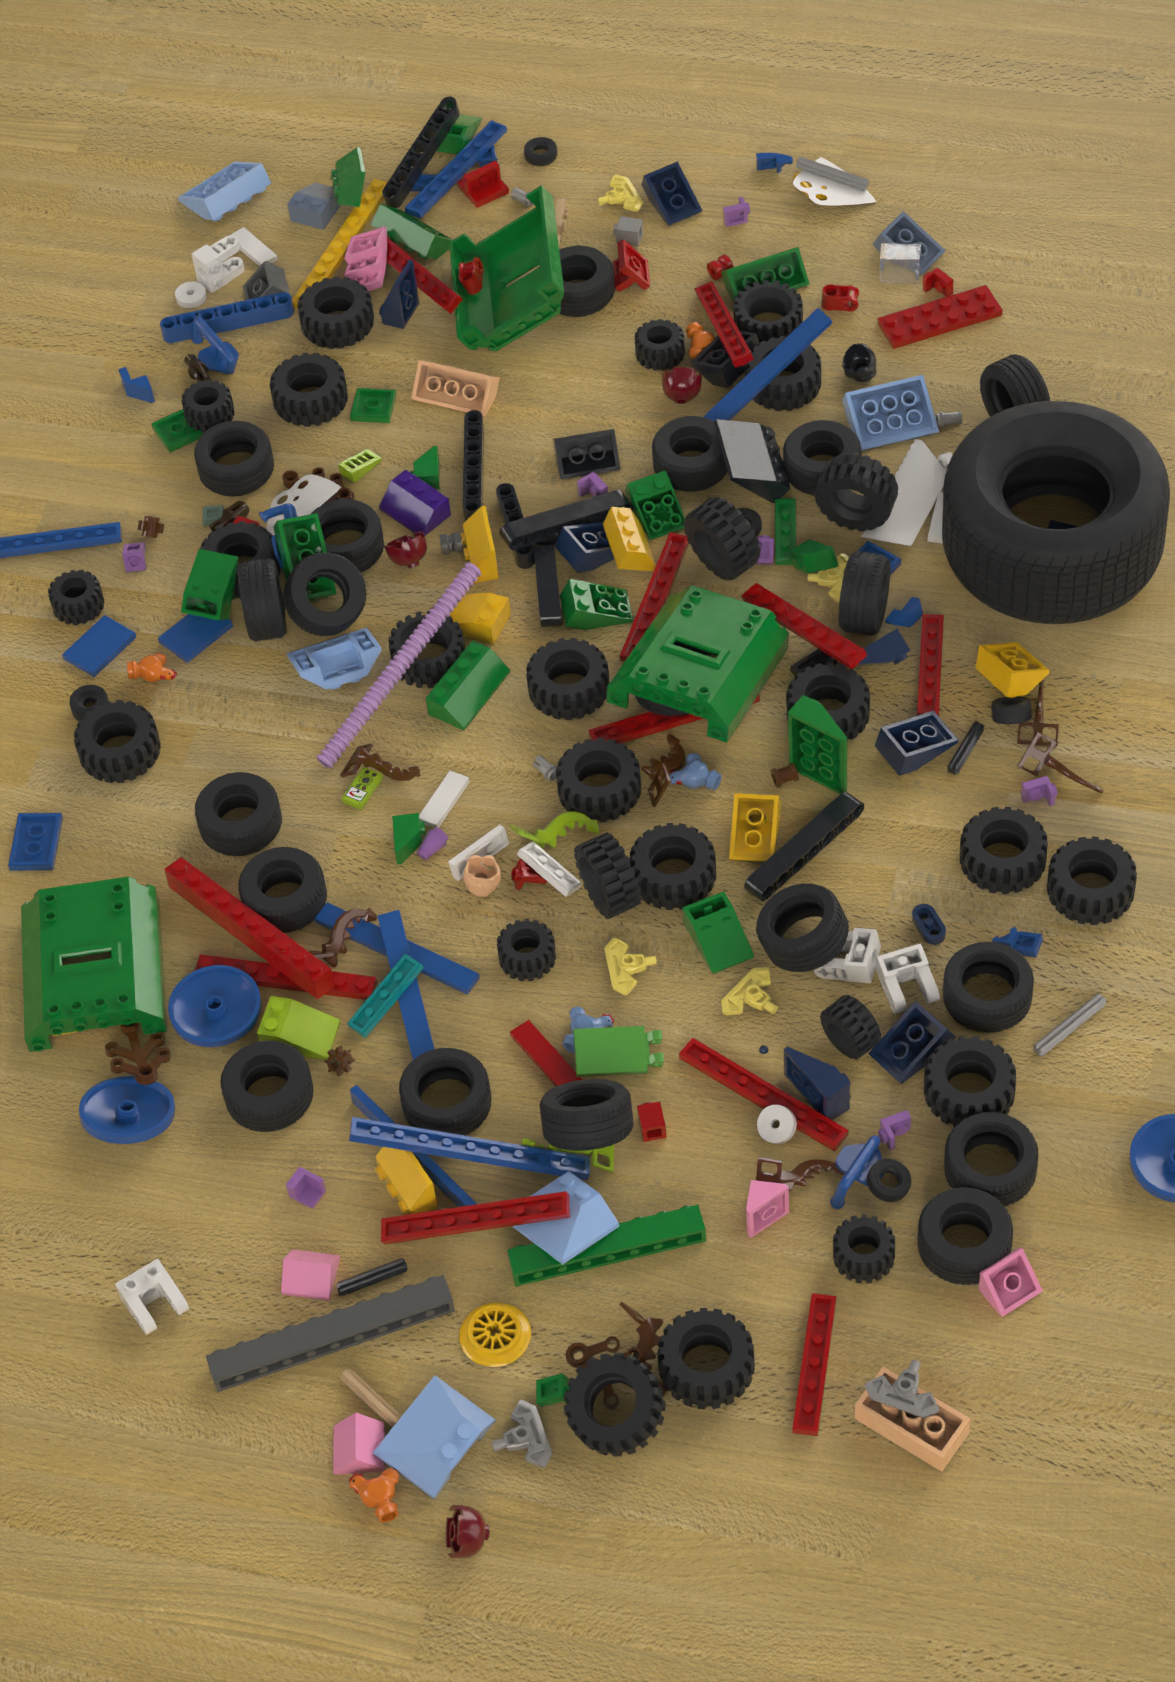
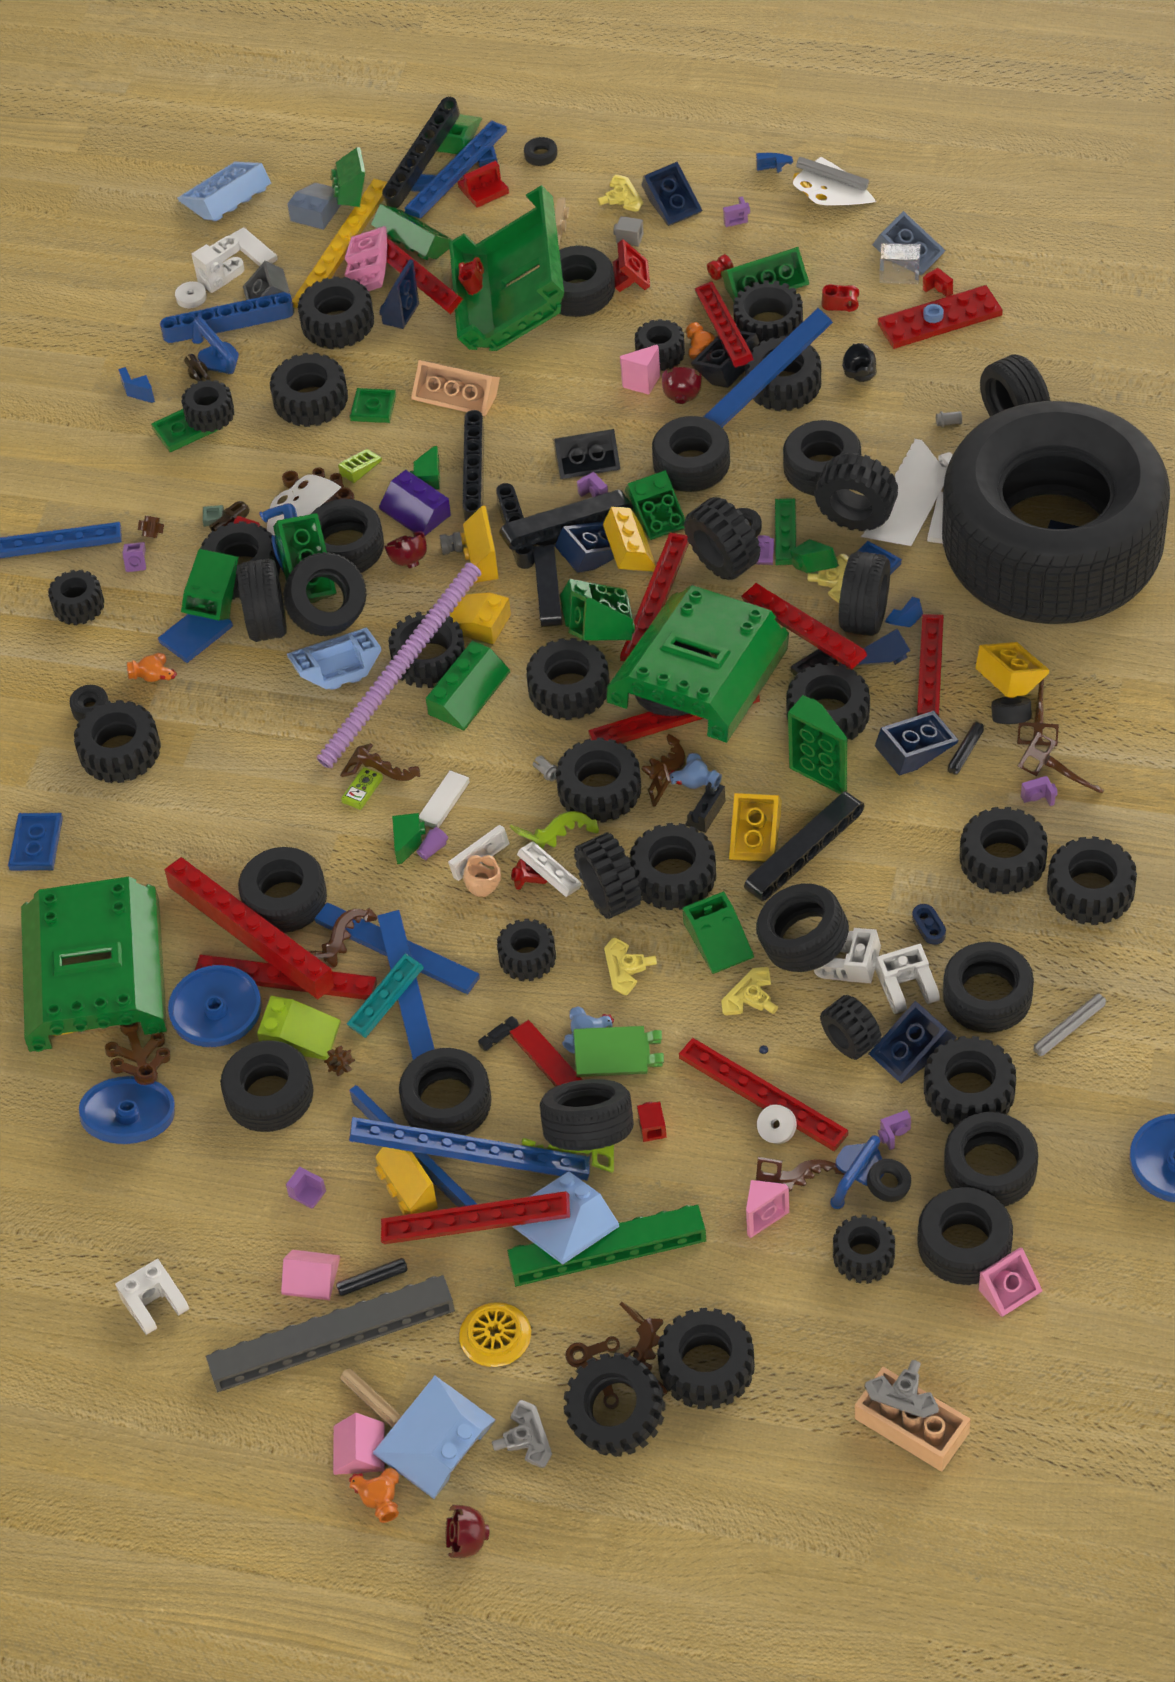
(99, 646): blue tile -> none
(227, 439): black tyre -> none
(244, 835): black tyre -> none
(498, 1033): none -> black axle
(520, 196): light grey pin -> none
(551, 1389): green bracket -> none
(597, 621): none -> green slope
(640, 369): none -> bright pink slope
(707, 808): none -> black hinge
(753, 458): slope -> none
(784, 774): reddish brown bush -> none
(814, 1364): red plate -> none
(818, 1083): dark blue slope -> none
(890, 412): light blue slope -> none
(933, 313): none -> medium blue tile
(1023, 942): blue slope -> none

